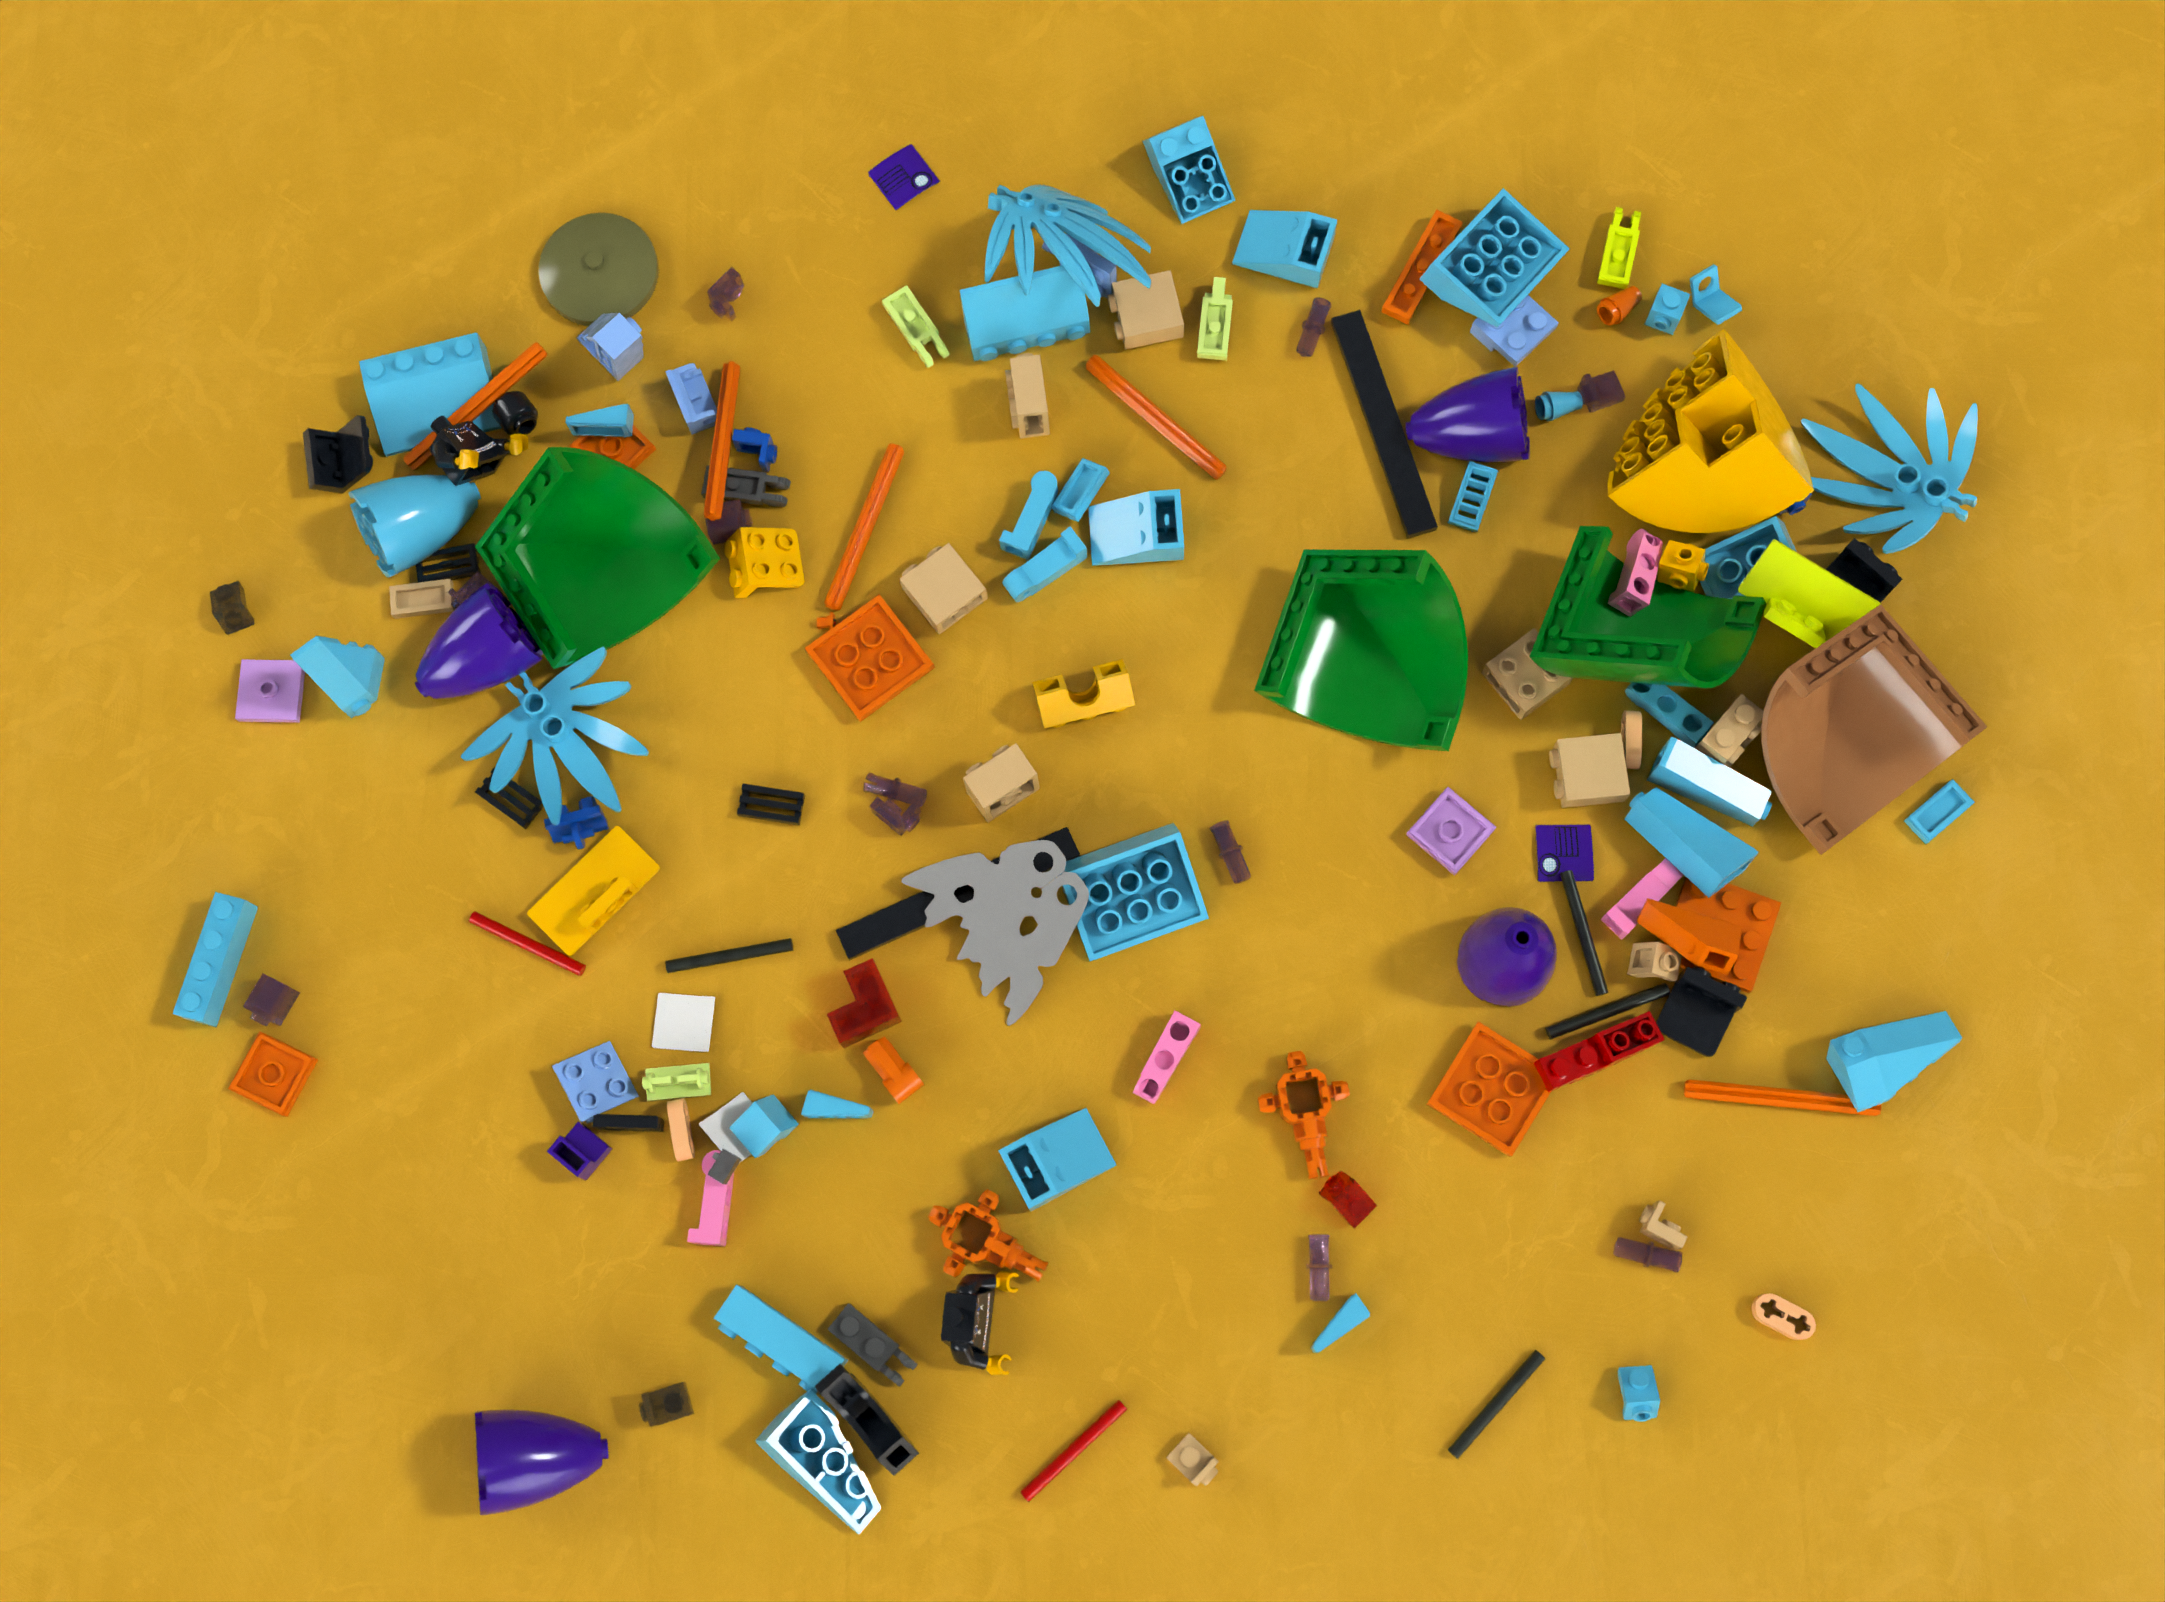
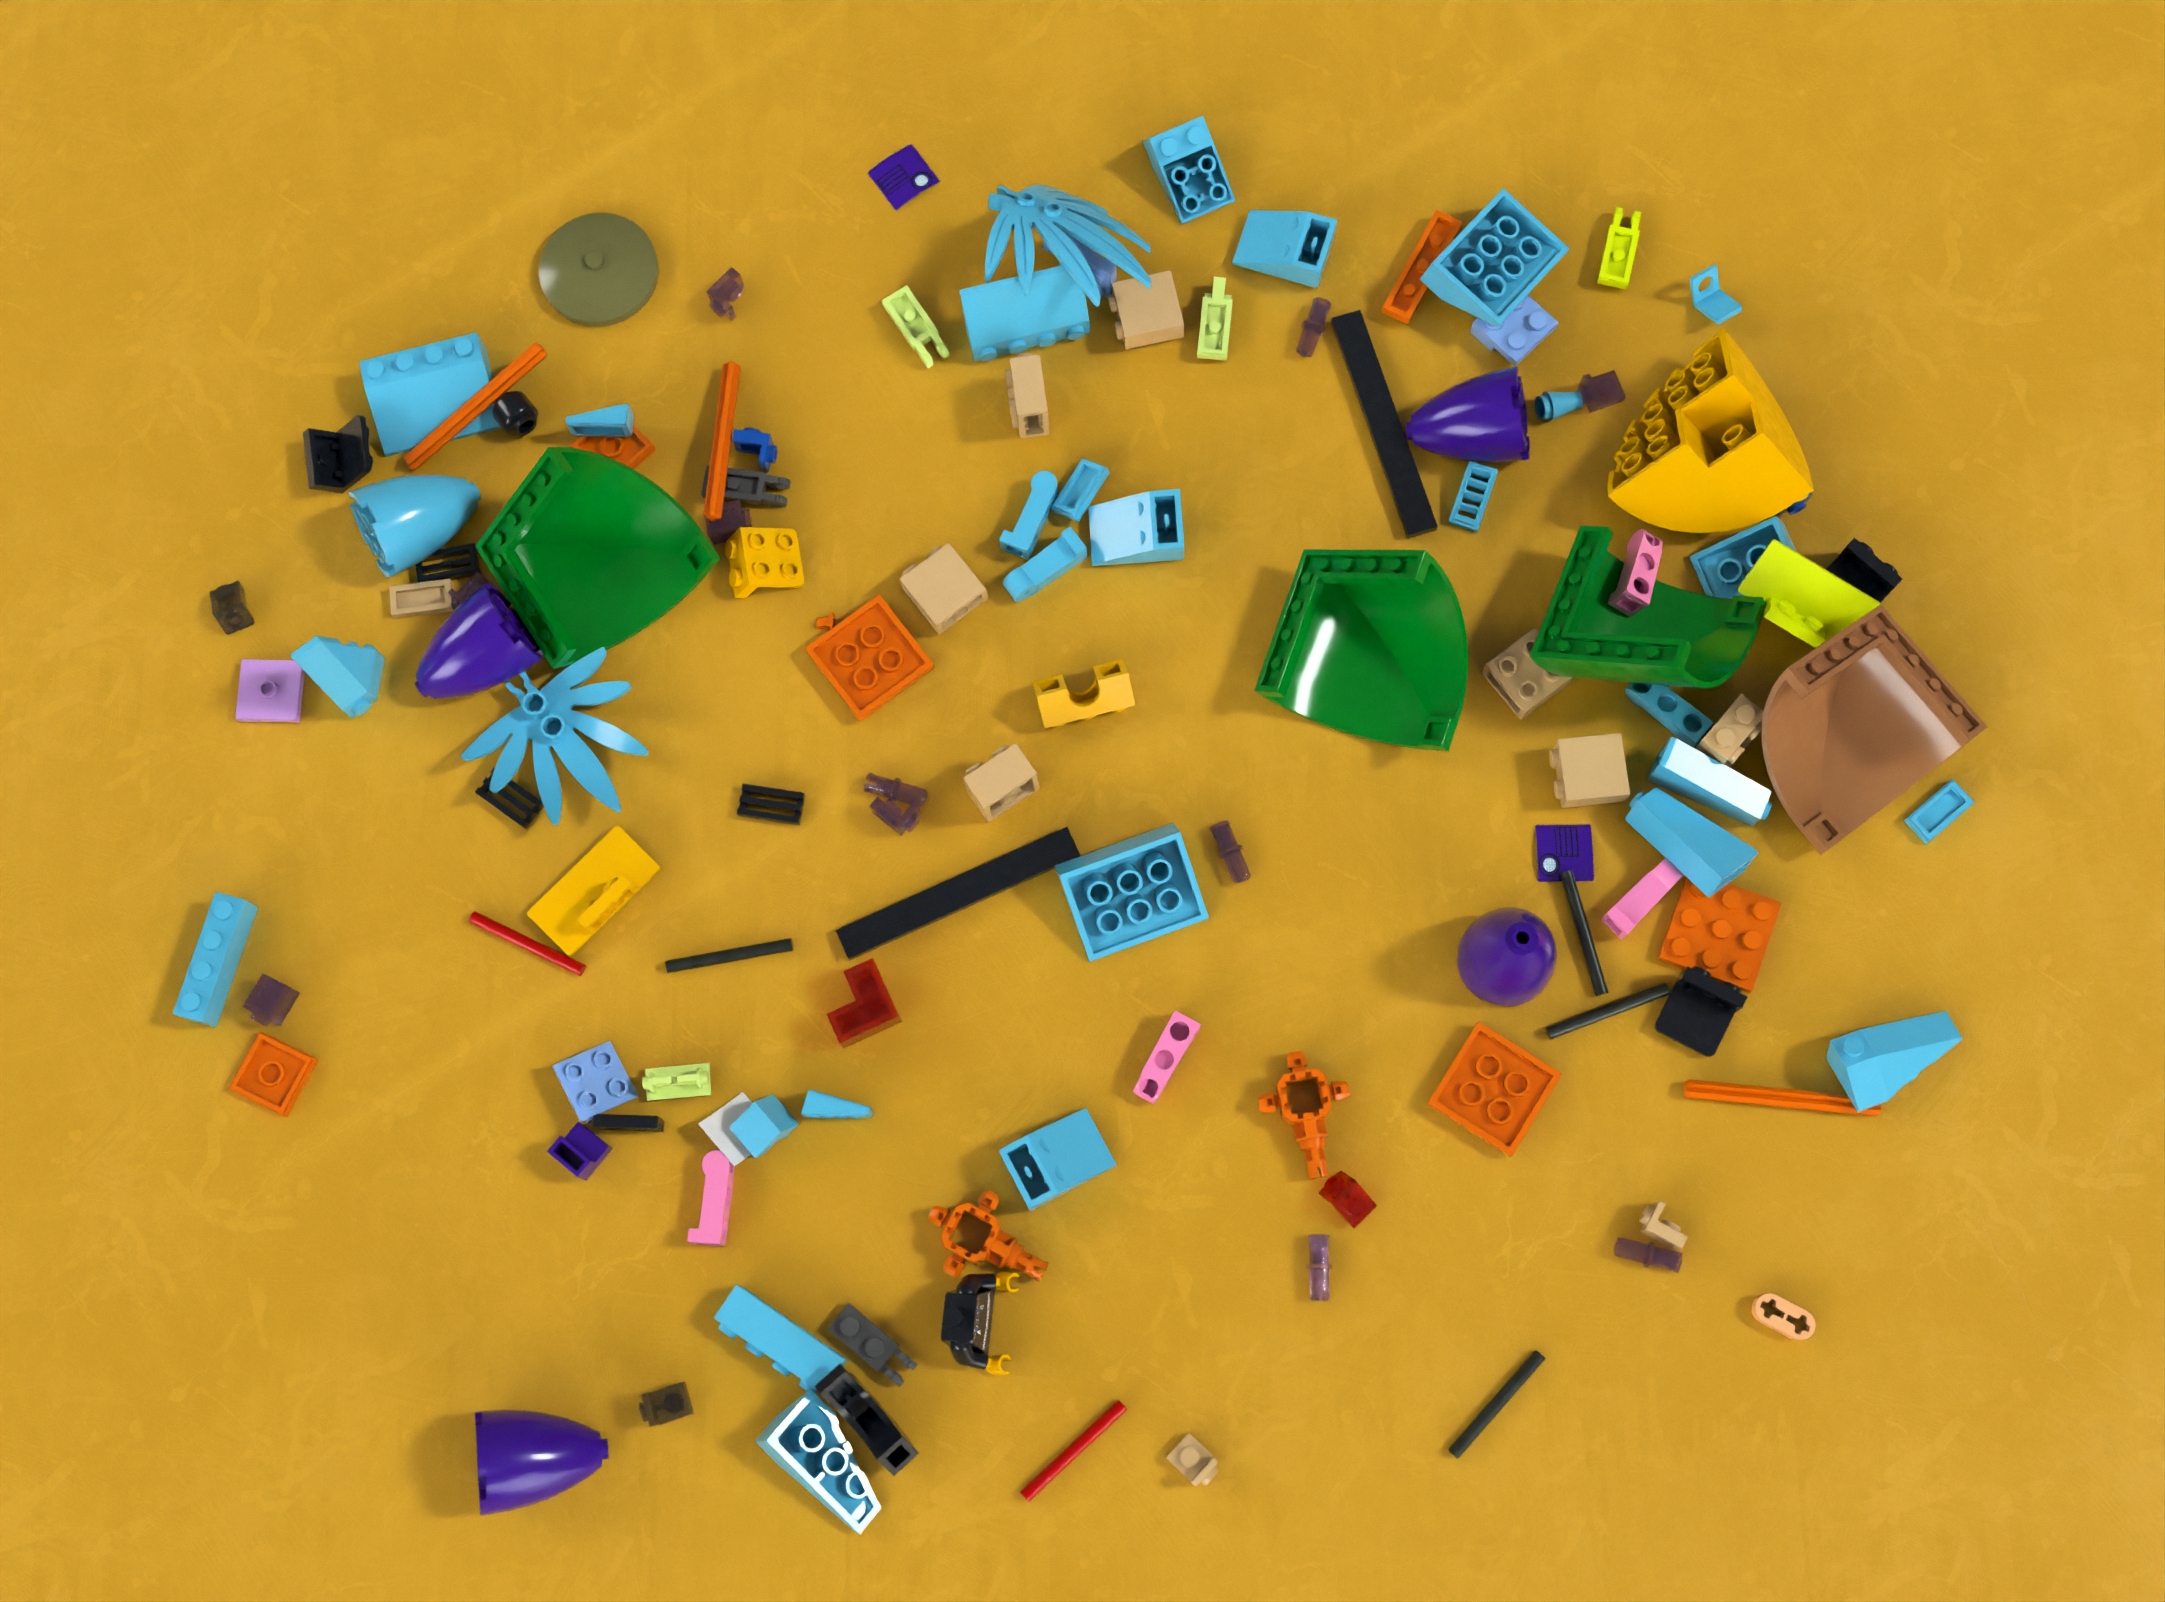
(468, 452): black torso -> none
(578, 824): blue hips -> none
(614, 343): light blue wedge -> none
(680, 1129): light nougat beam -> none
(683, 1022): white sticker -> none
(693, 397): light blue hinge -> none
(724, 1166): flat silver piece -> none
(864, 527): orange axle -> none
(896, 1074): orange piece -> none
(997, 910): light grey piece -> none
(1156, 417): orange axle -> none
(1348, 1317): medium azure slope -> none
(1451, 831): lavender plate -> none
(1599, 1051): red slope -> none
(1618, 305): orange cone -> none
(1632, 738): light nougat beam -> none
(1639, 1393): medium azure bracket -> none
(1654, 960): tan bracket -> none
(1667, 309): medium azure brick -> none
(1682, 565): yellow brick -> none
(1697, 937): orange slope -> none
(1917, 487): medium azure plant -> none

